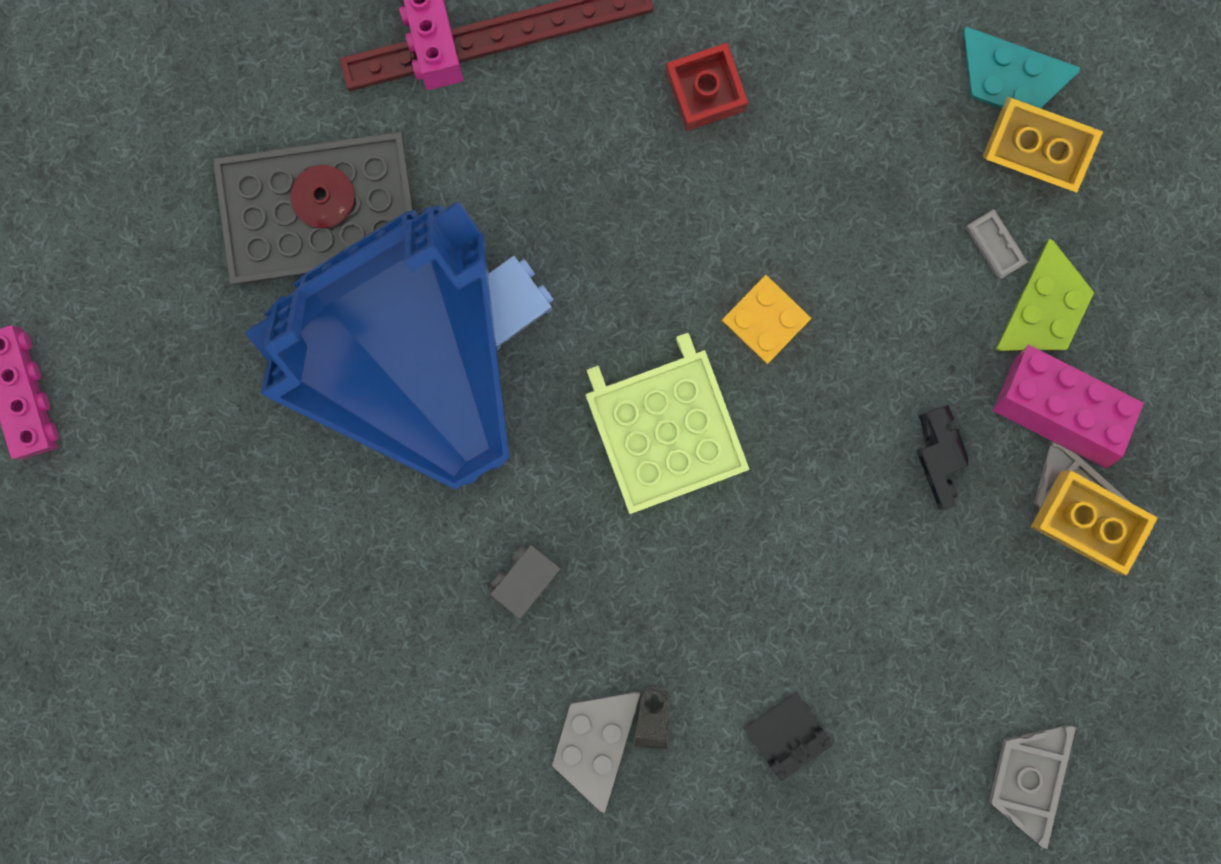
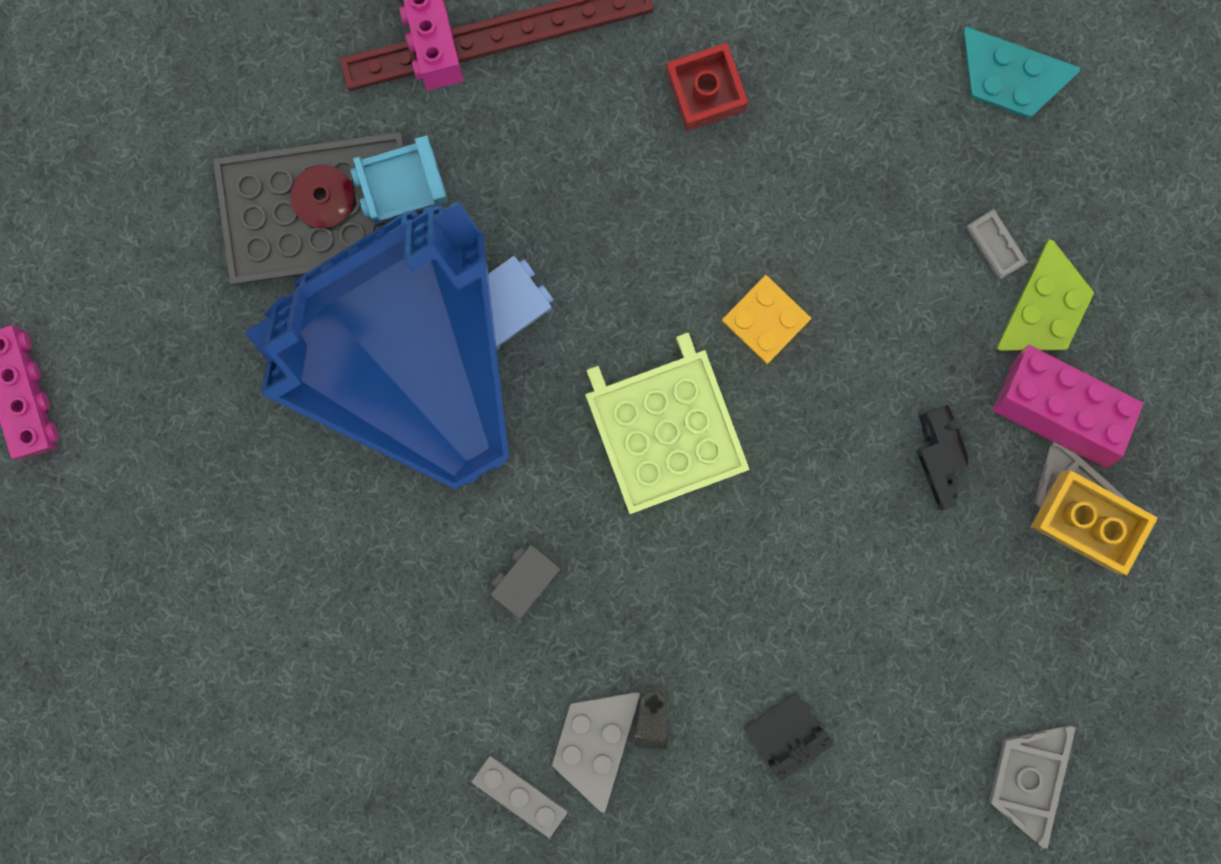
(399, 181): none -> medium azure panel
(519, 796): none -> light grey plate
(1042, 144): yellow brick -> none

